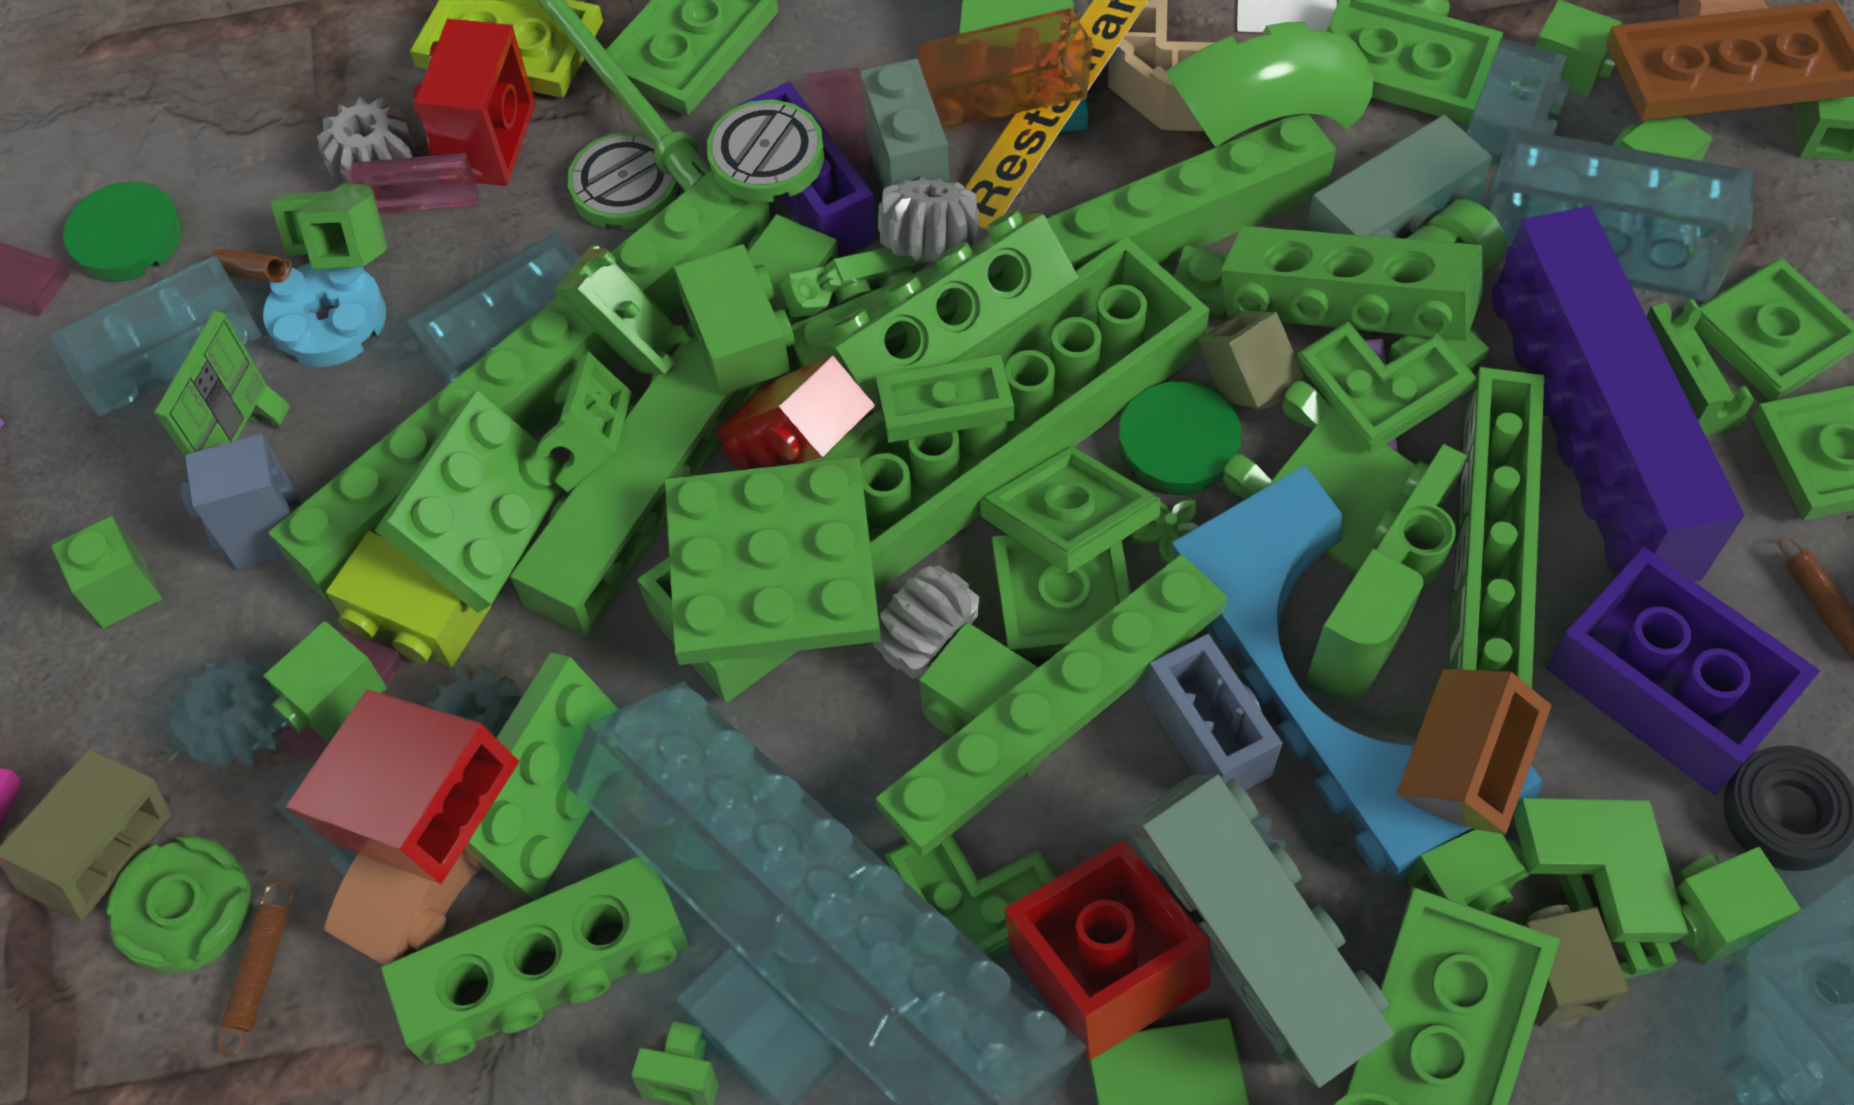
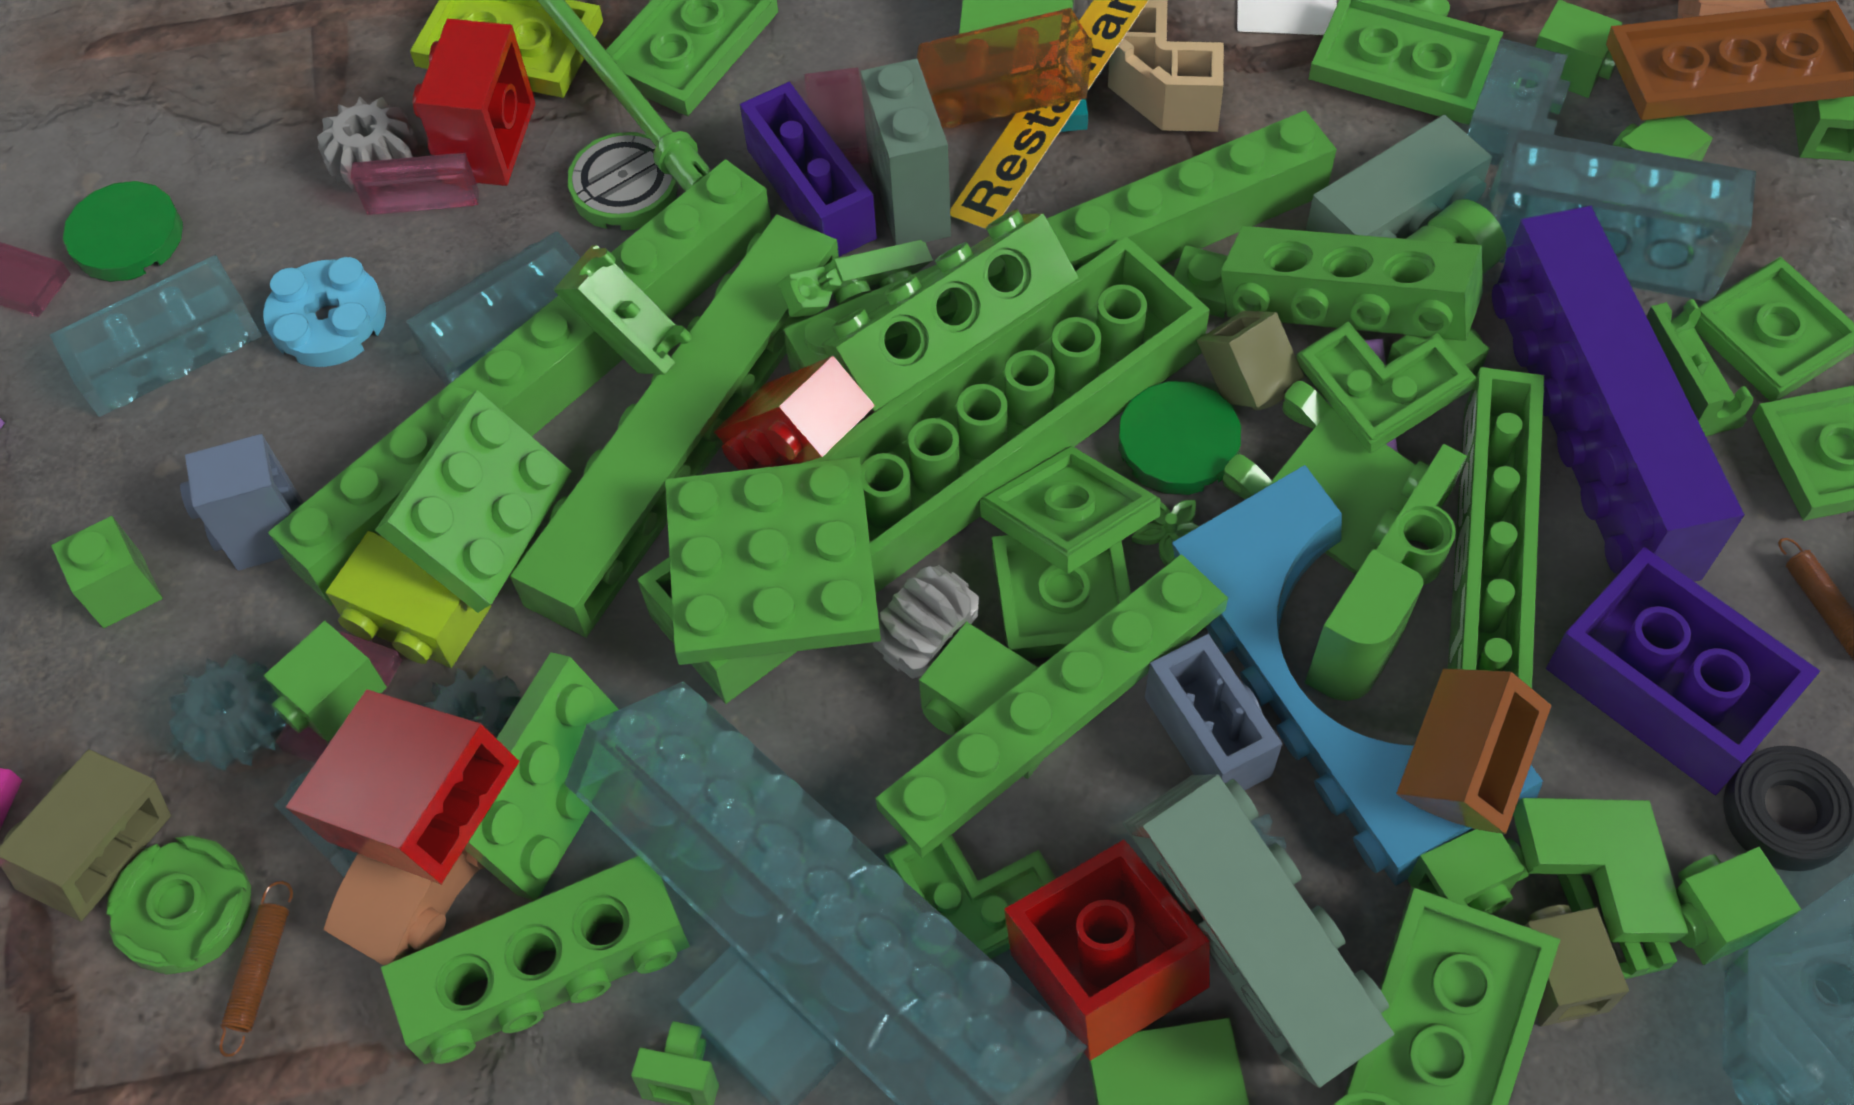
(216, 392): bright green flag -> none
(253, 265): dark orange piece -> none
(331, 226): bright green brick -> none
(589, 420): bright green hinge -> none
(734, 318): bright green brick -> none
(765, 150): tile -> none
(927, 217): light grey gear -> none
(944, 398): bright green plate -> none
(1274, 77): bright green brick -> none

